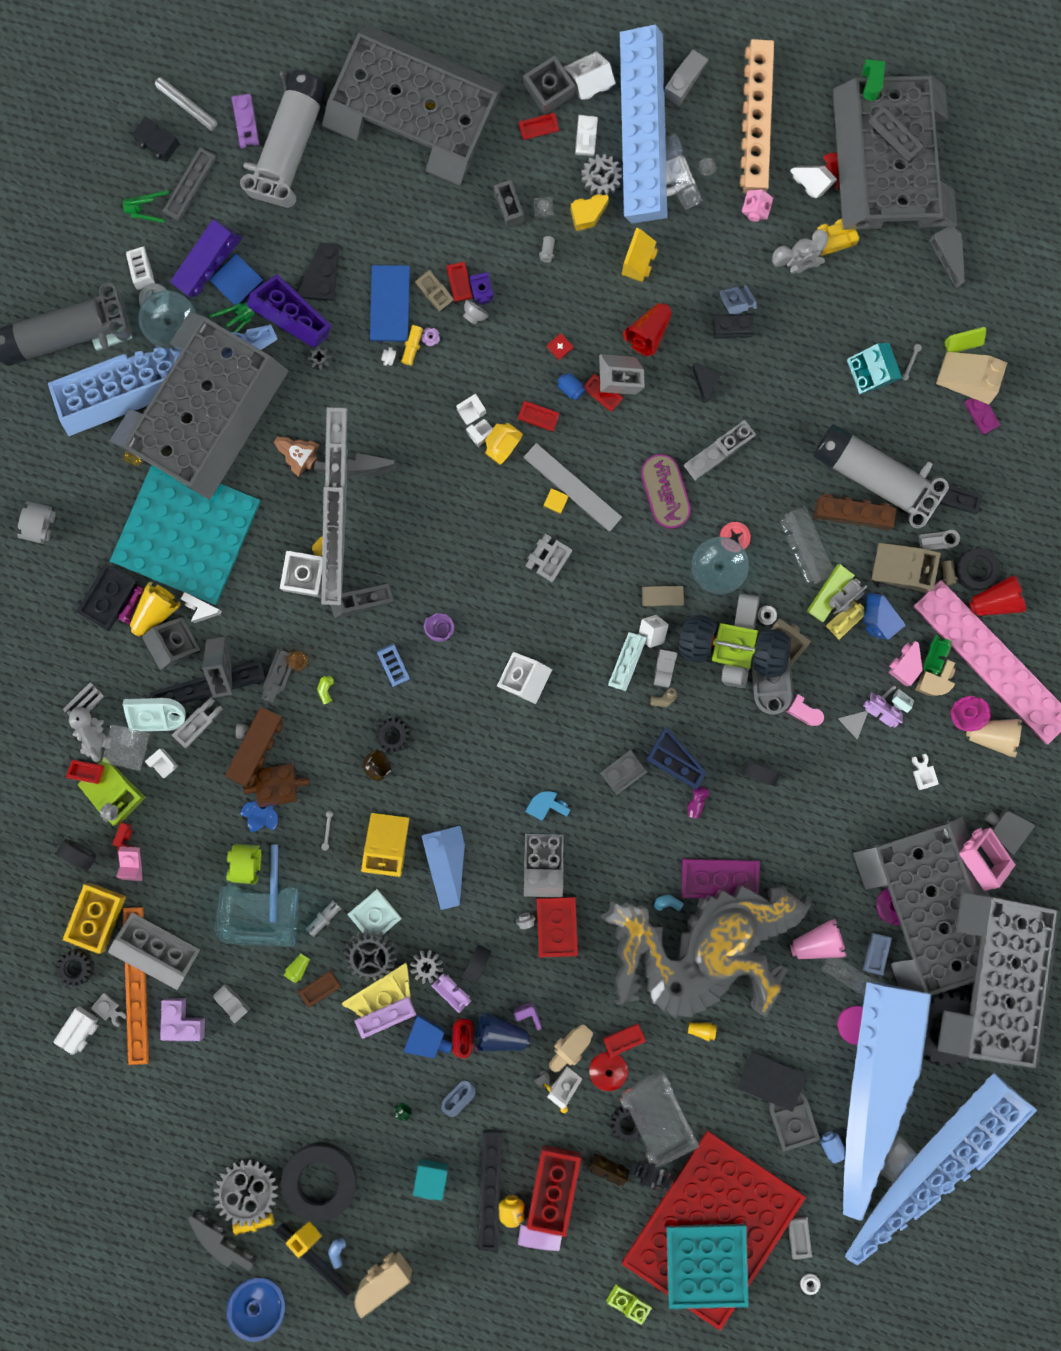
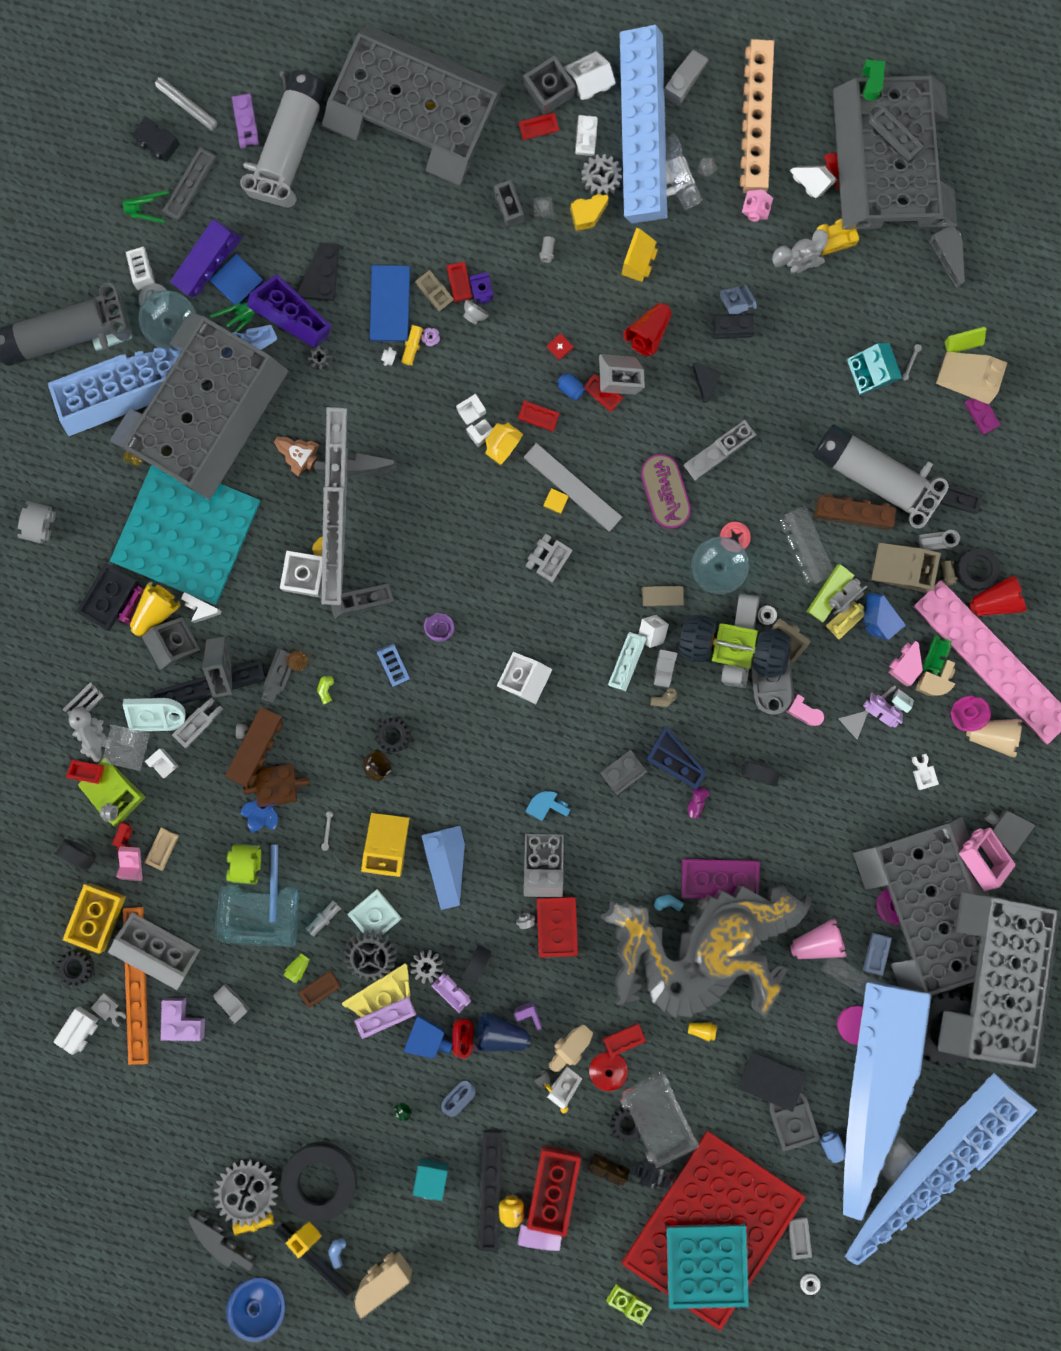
(161, 849): none -> tan tile

